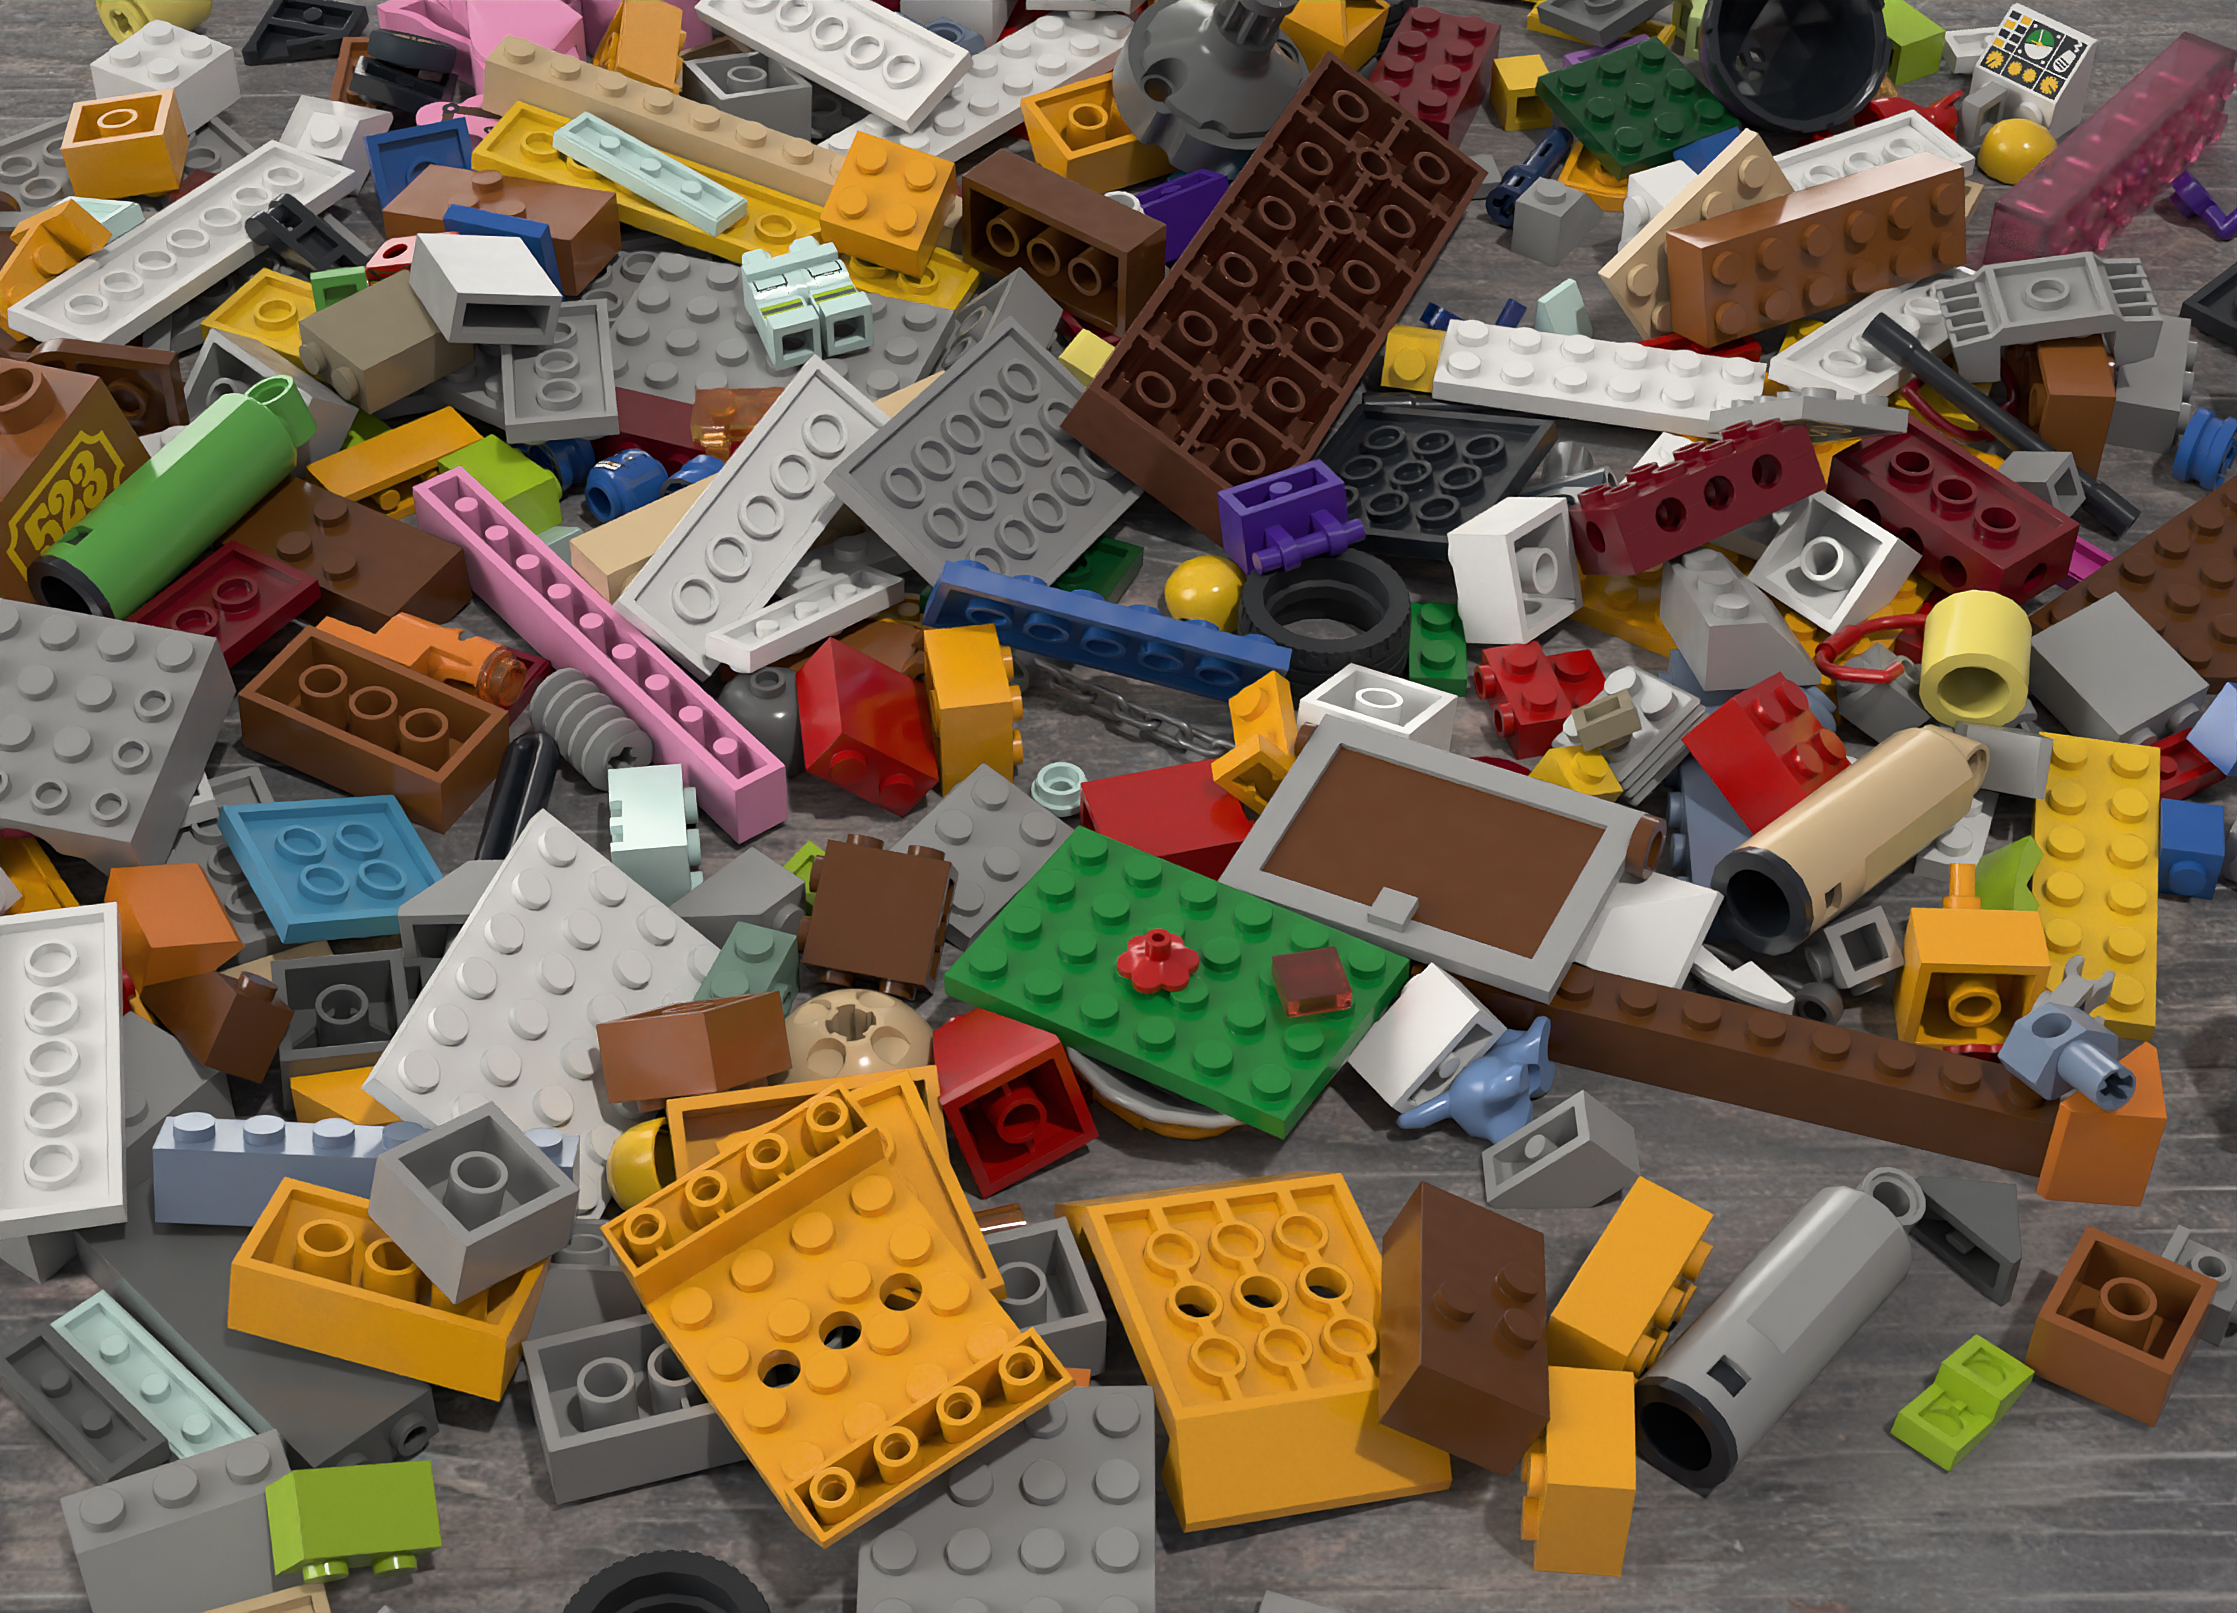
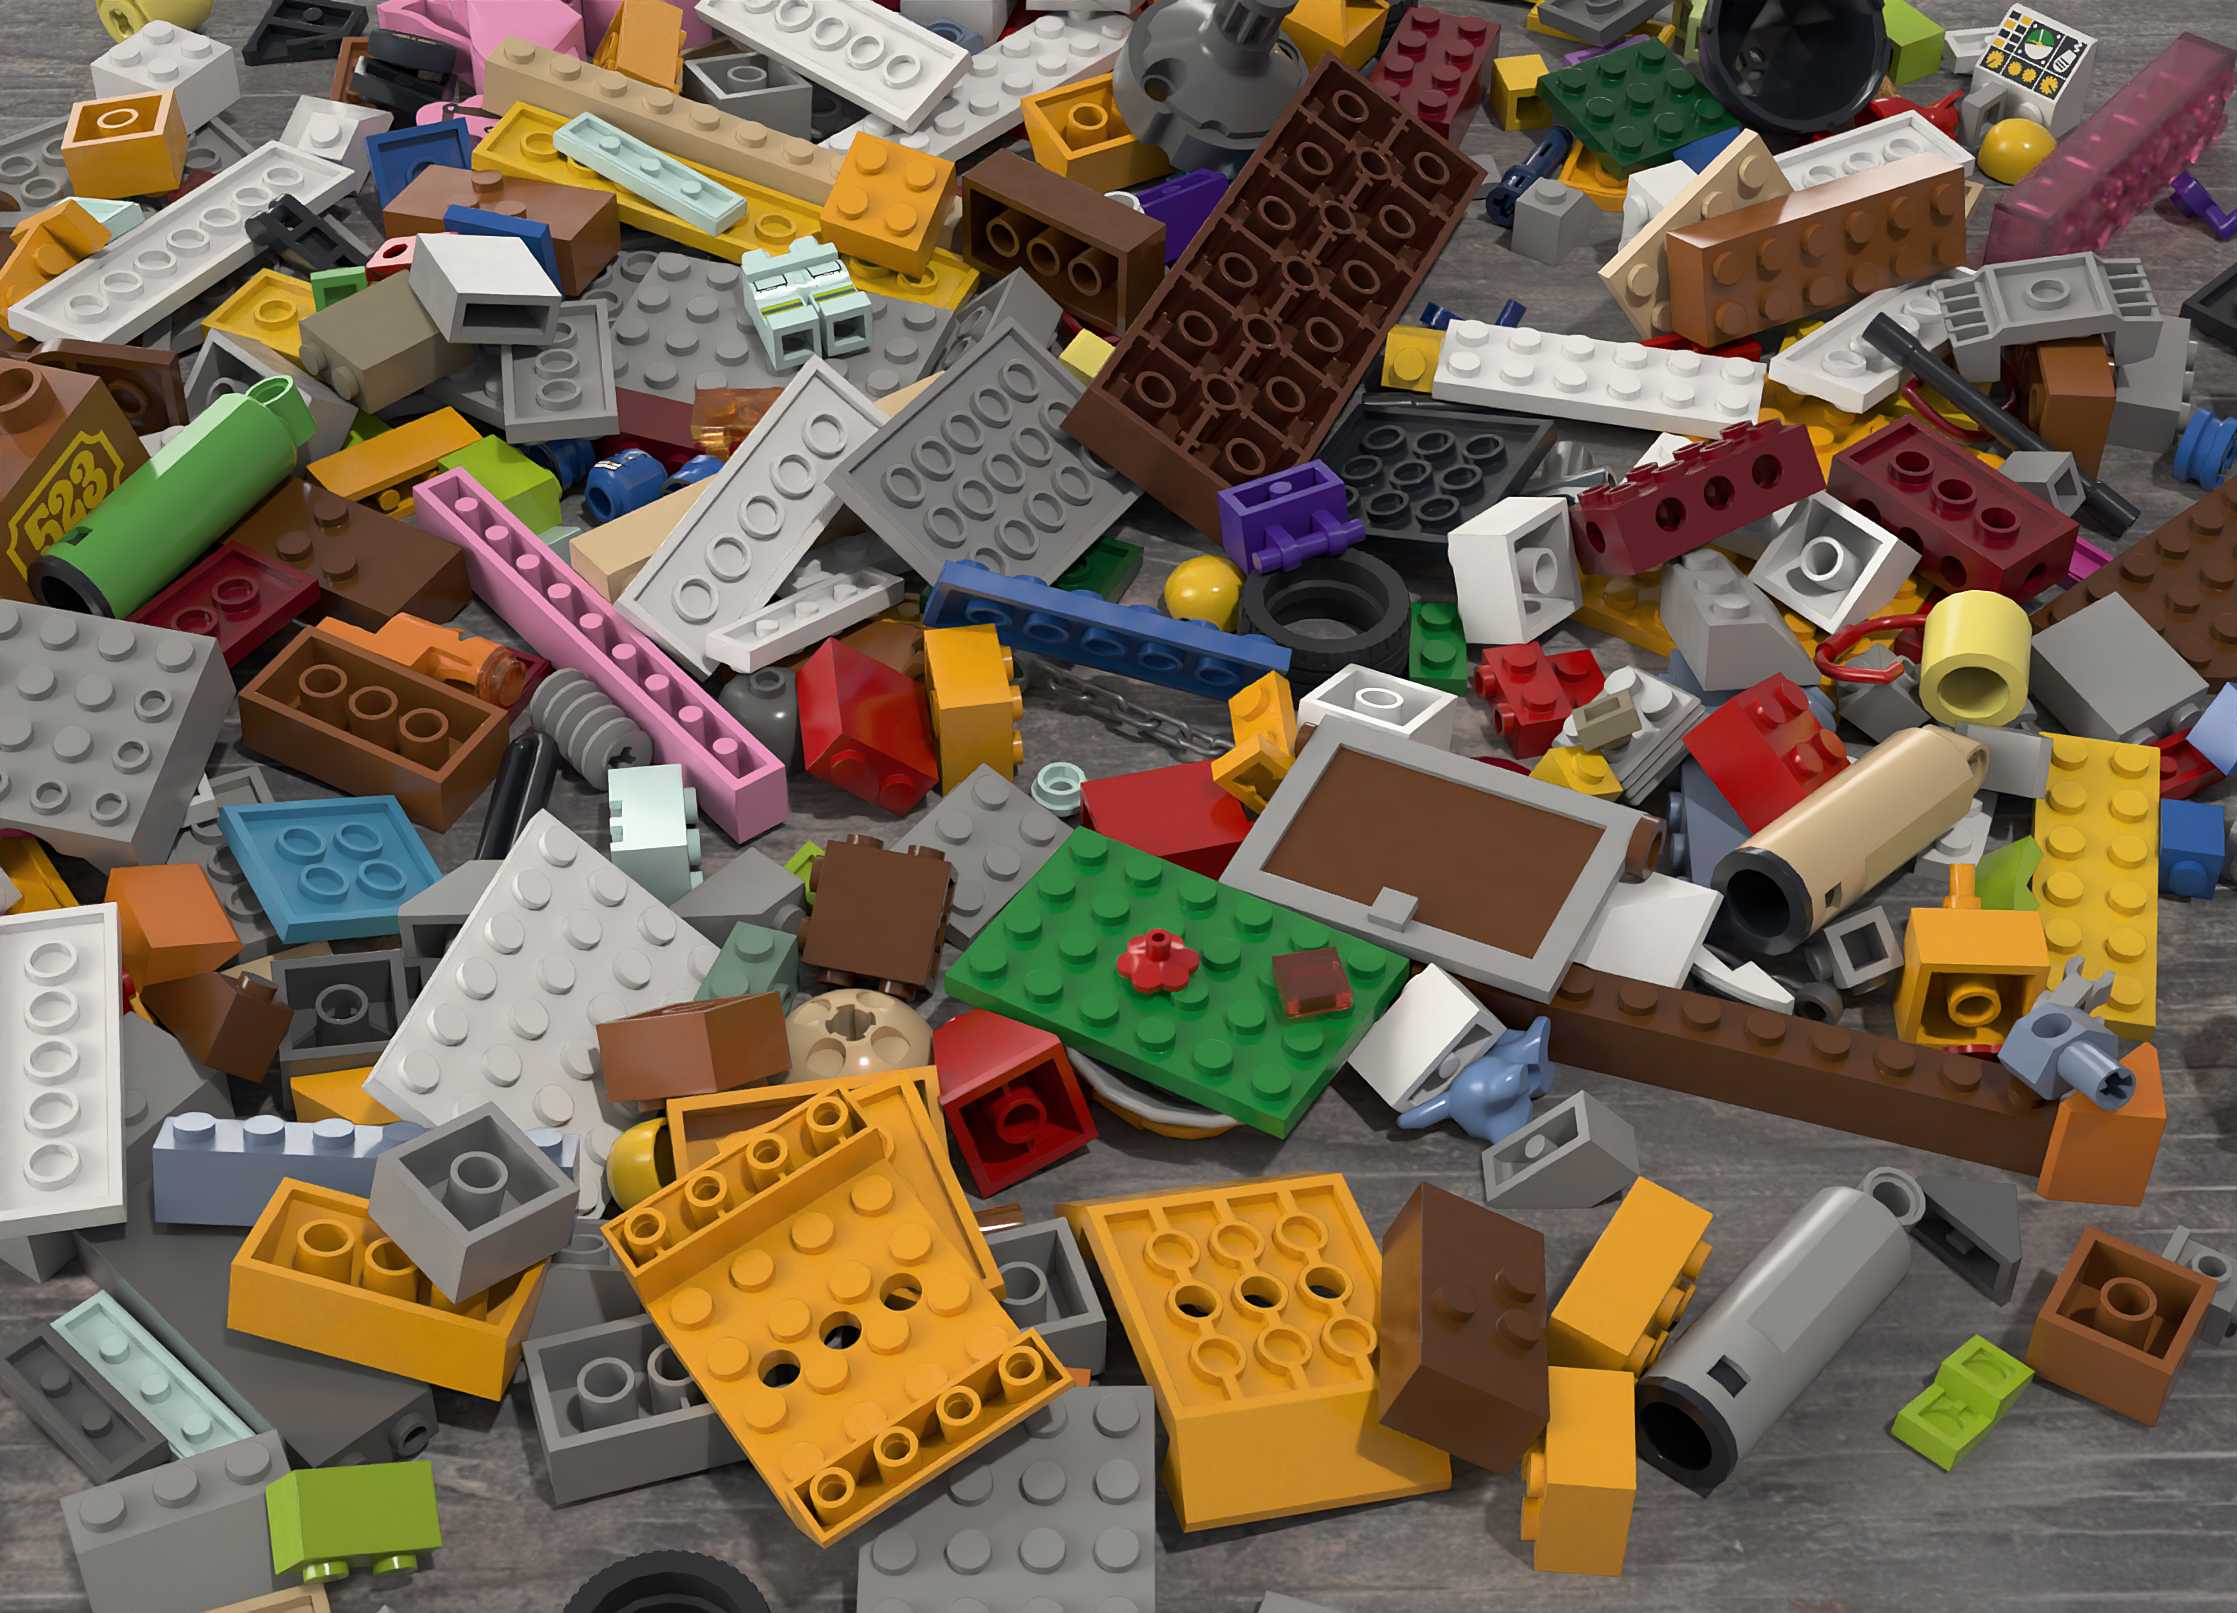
(1563, 312): light aqua slope -> none
(1825, 416): light grey plate -> none

